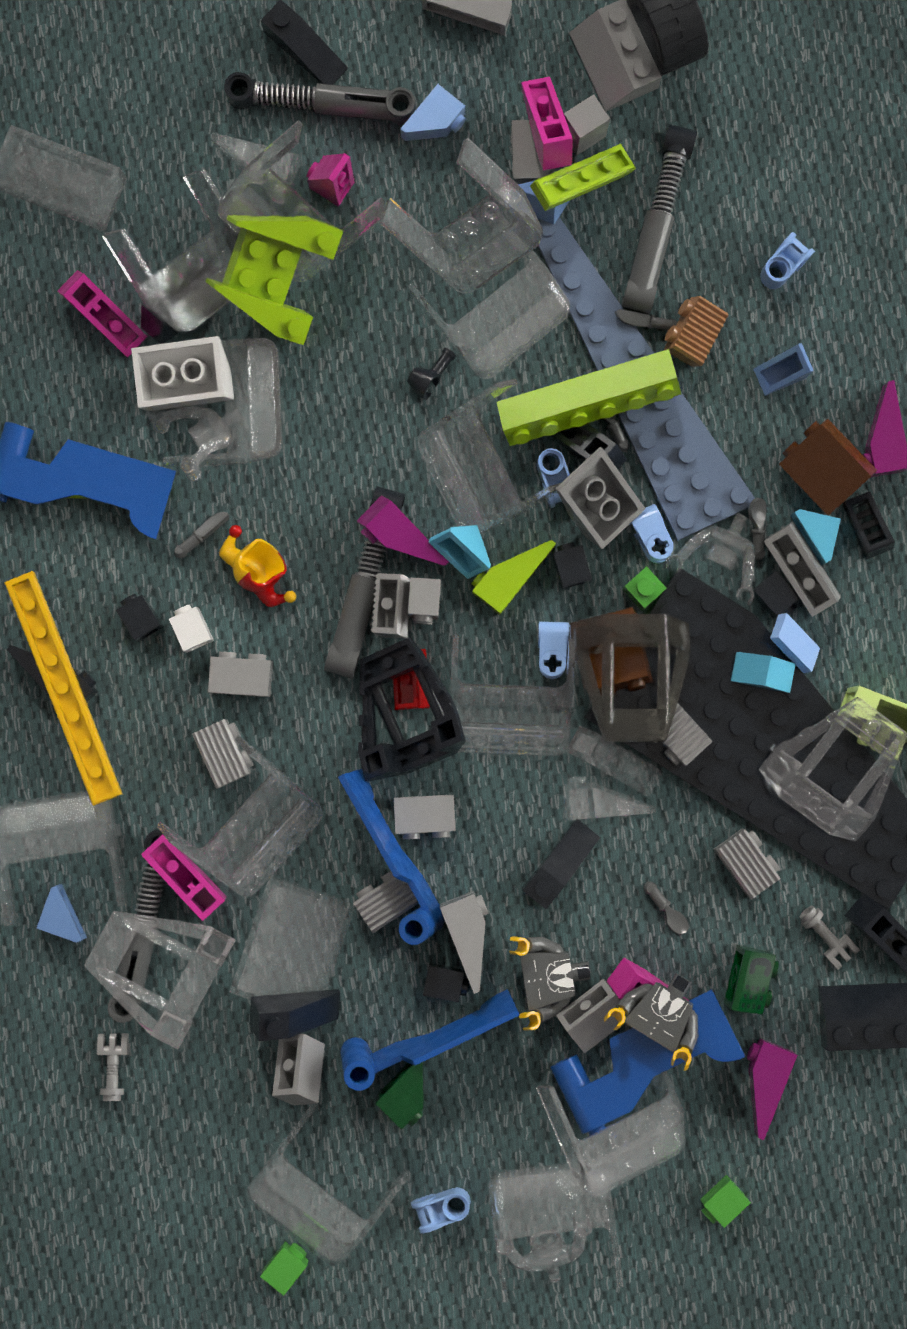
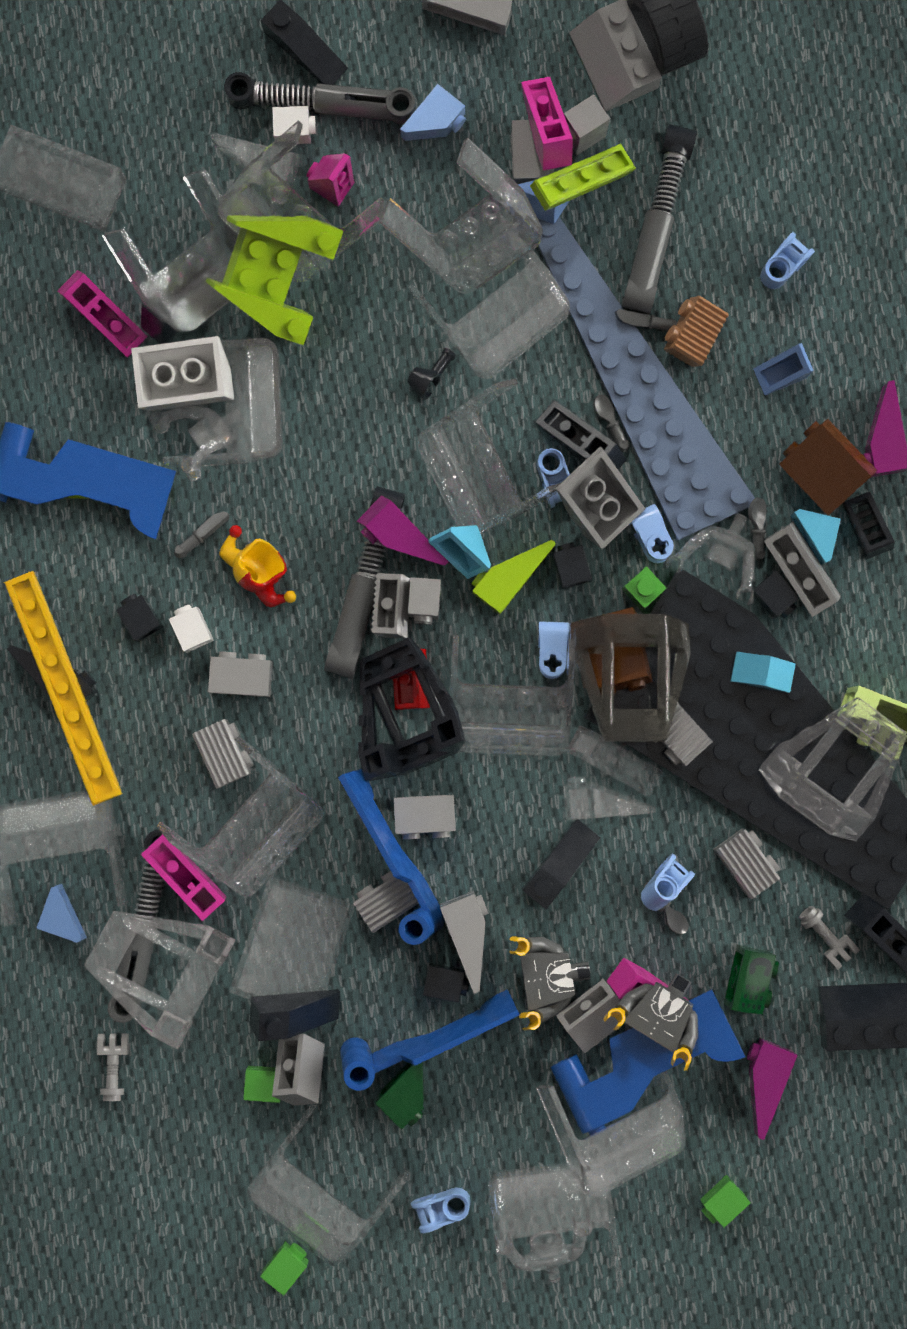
(259, 1084): none -> bright green brick
(287, 116): none -> white brick
(589, 398): lime brick -> none
(669, 881): none -> light blue piece
(795, 643): light blue tile -> none

